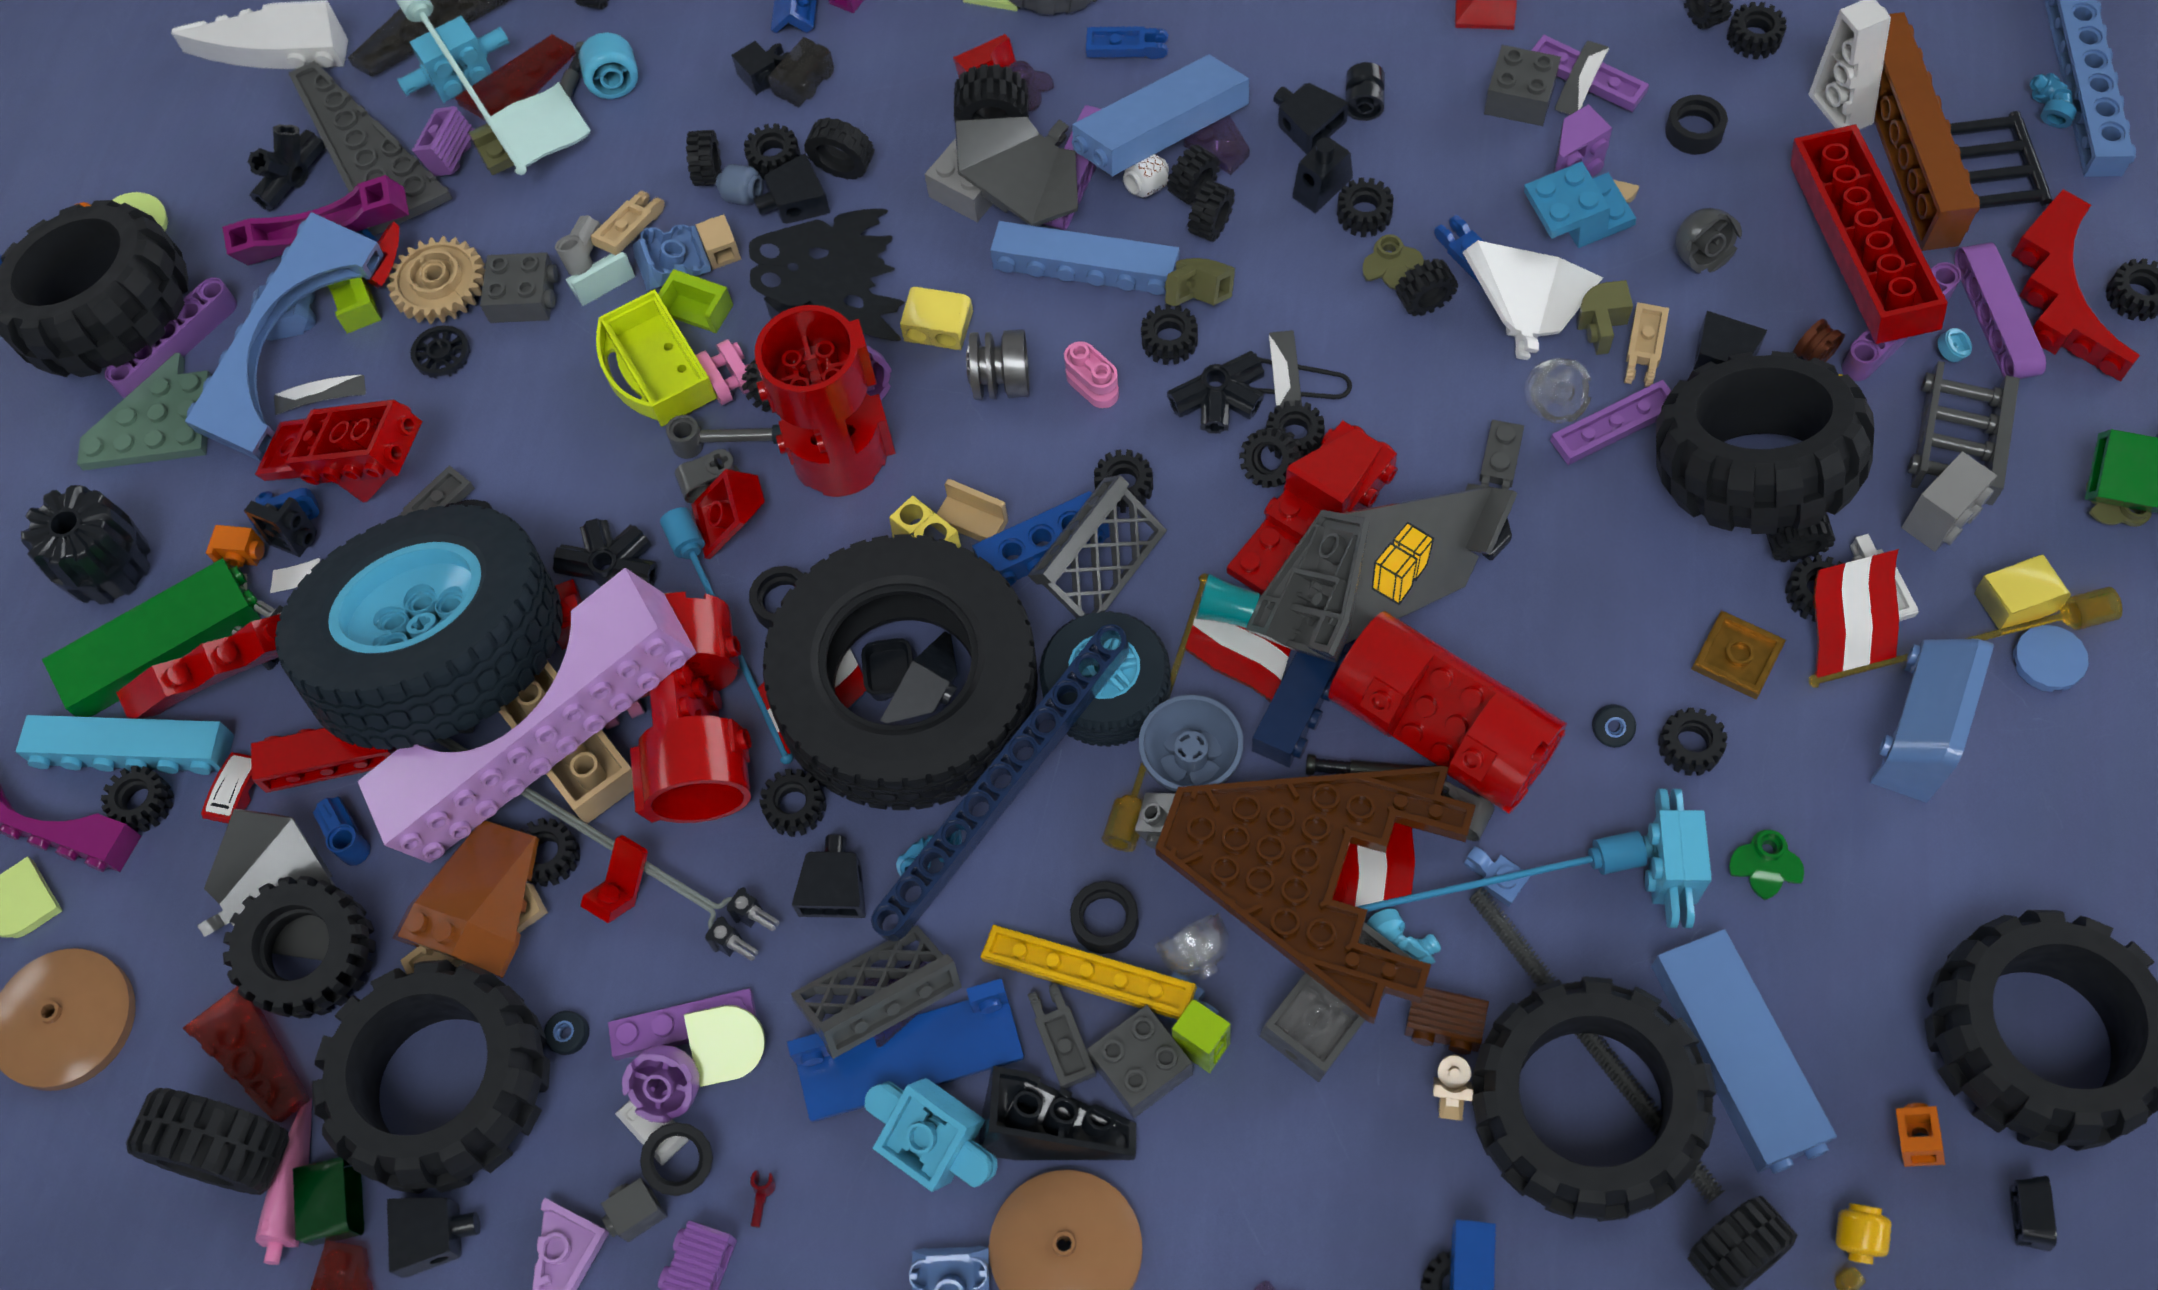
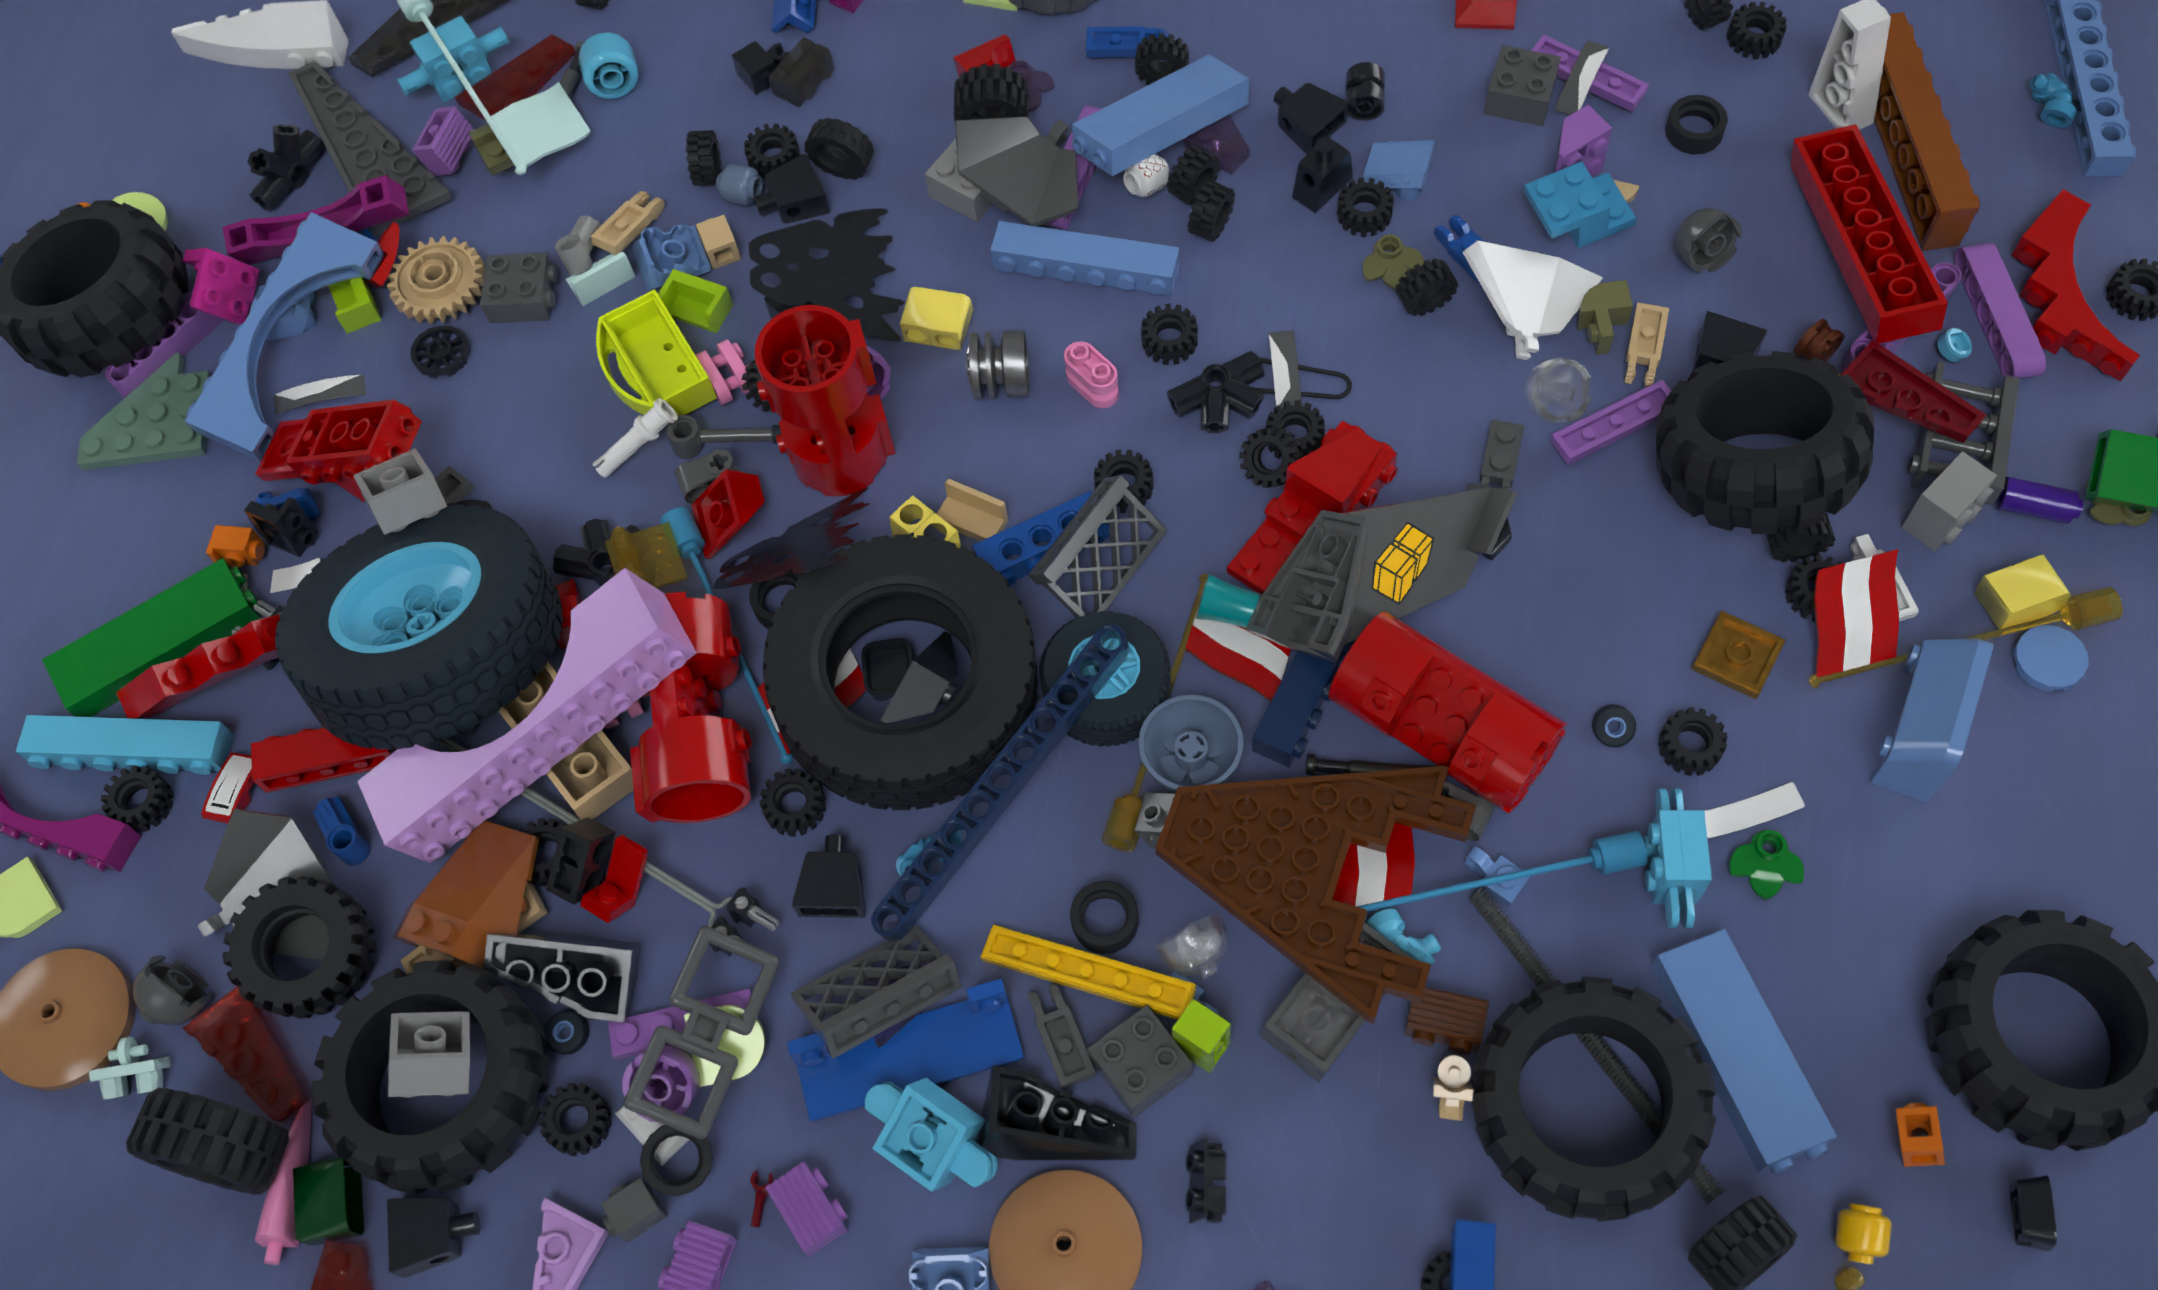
(86, 545): black wheel -> none
(114, 1078): none -> light aqua hips
(169, 992): none -> dark grey cylinder
(222, 285): none -> dark pink bracket
(400, 491): none -> light grey brick
(429, 1054): none -> light grey brick
(560, 1104): none -> black tyre
(580, 859): none -> black brick
(580, 973): none -> black wedge
(645, 429): none -> white pin
(648, 554): none -> clear yellow hinge
(702, 1033): none -> dark grey bar
(801, 541): none -> black piece
(807, 1208): none -> medium lavender brick
(1156, 49): none -> black tyre
(1199, 279): olive brick -> none
(1205, 1164): none -> black hinge
(1400, 165): none -> medium blue slope
(1753, 810): none -> white sticker
(1912, 395): none -> dark red wing
(2022, 145): black bar -> none
(2040, 500): none -> dark purple brick

